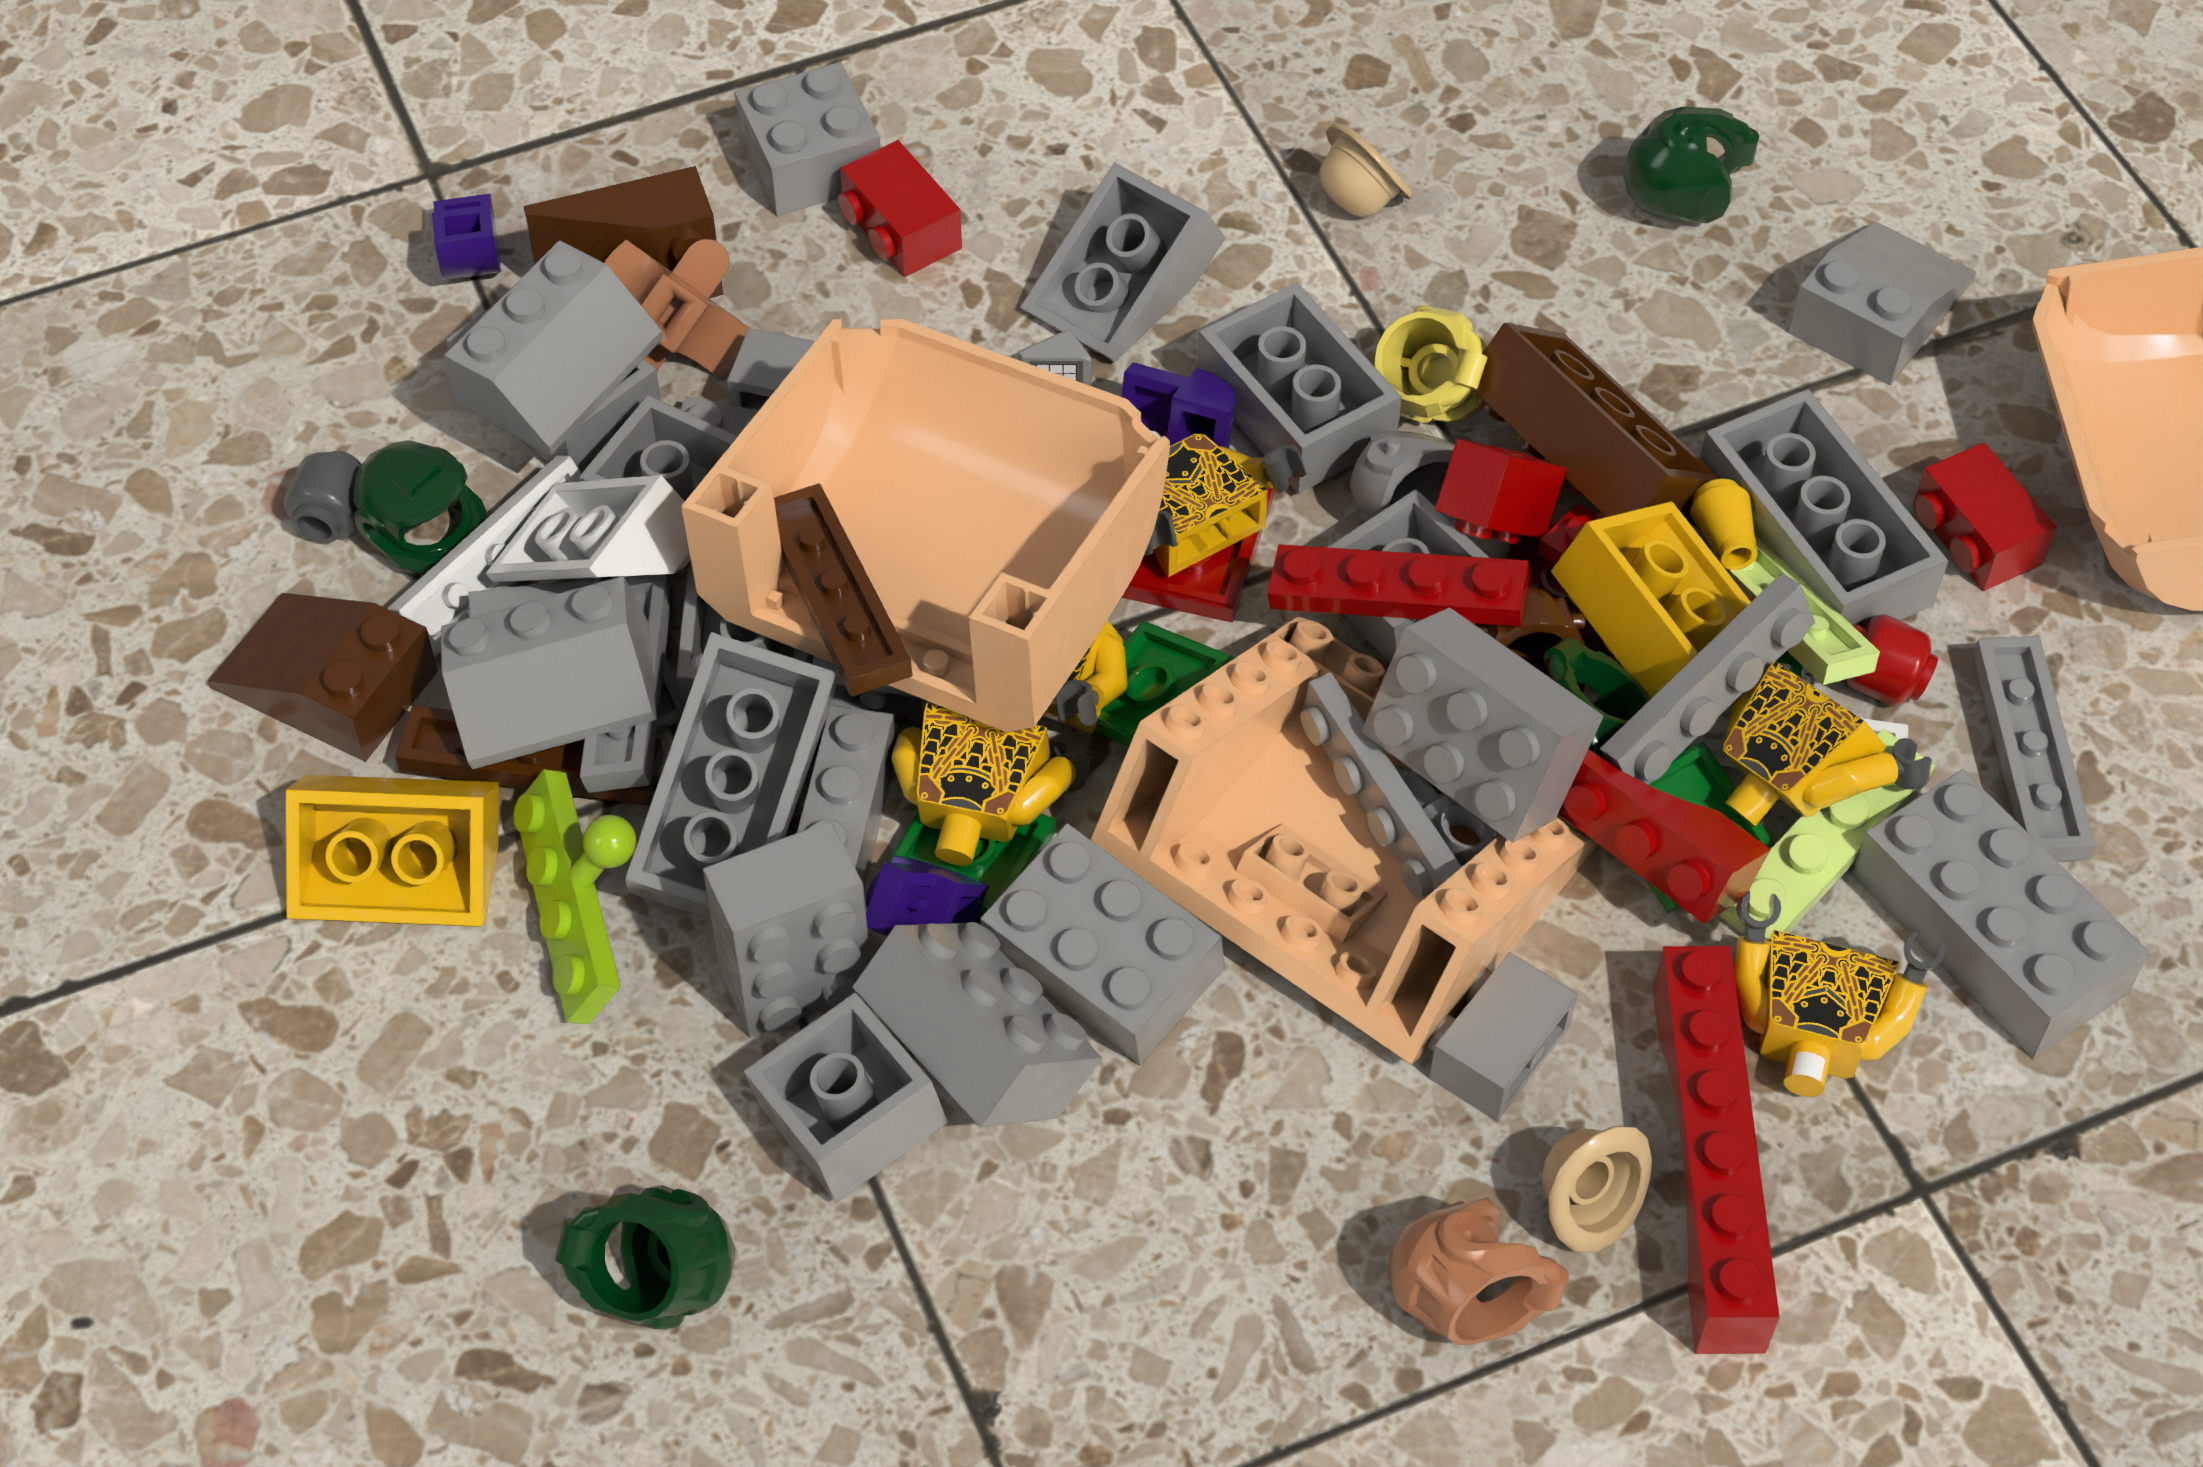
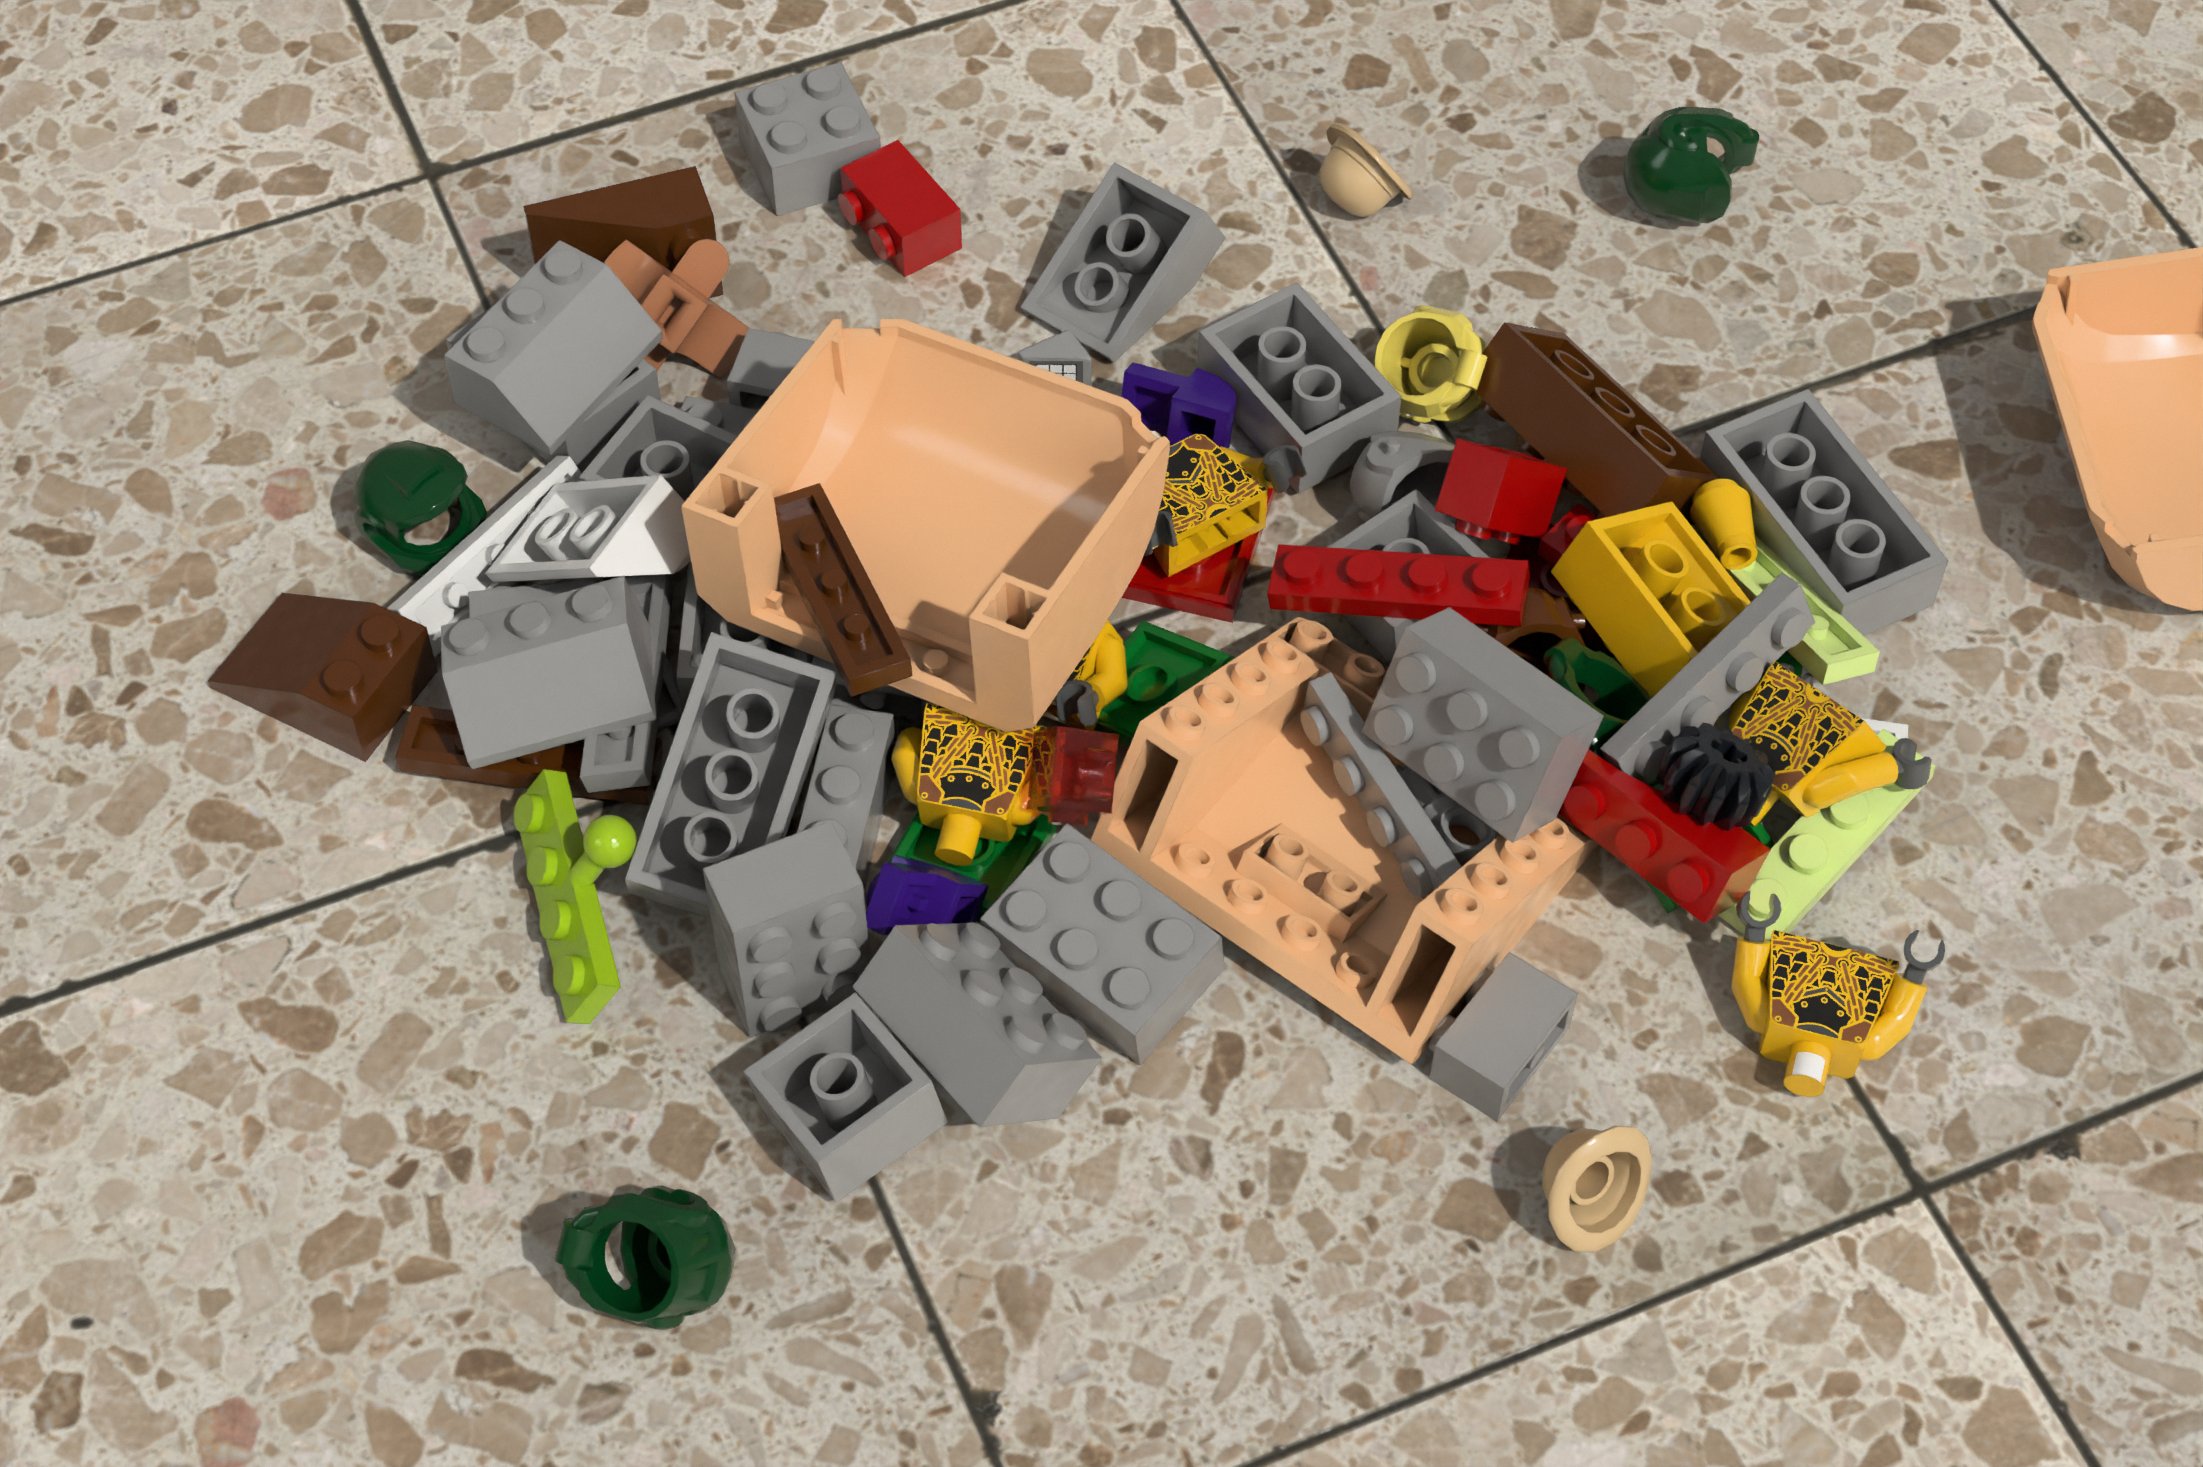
(322, 496): dark grey head -> none
(391, 849): yellow slope -> none
(465, 237): dark purple brick -> none
(1072, 774): none -> clear red brick
(1454, 1256): nougat helmet -> none
(1715, 776): none -> black gear
(1727, 1224): red arch -> none
(1877, 300): light grey slope -> none
(1902, 665): red head -> none
(1983, 516): red brick -> none
(2008, 913): light grey brick -> none
(2033, 745): light grey plate -> none

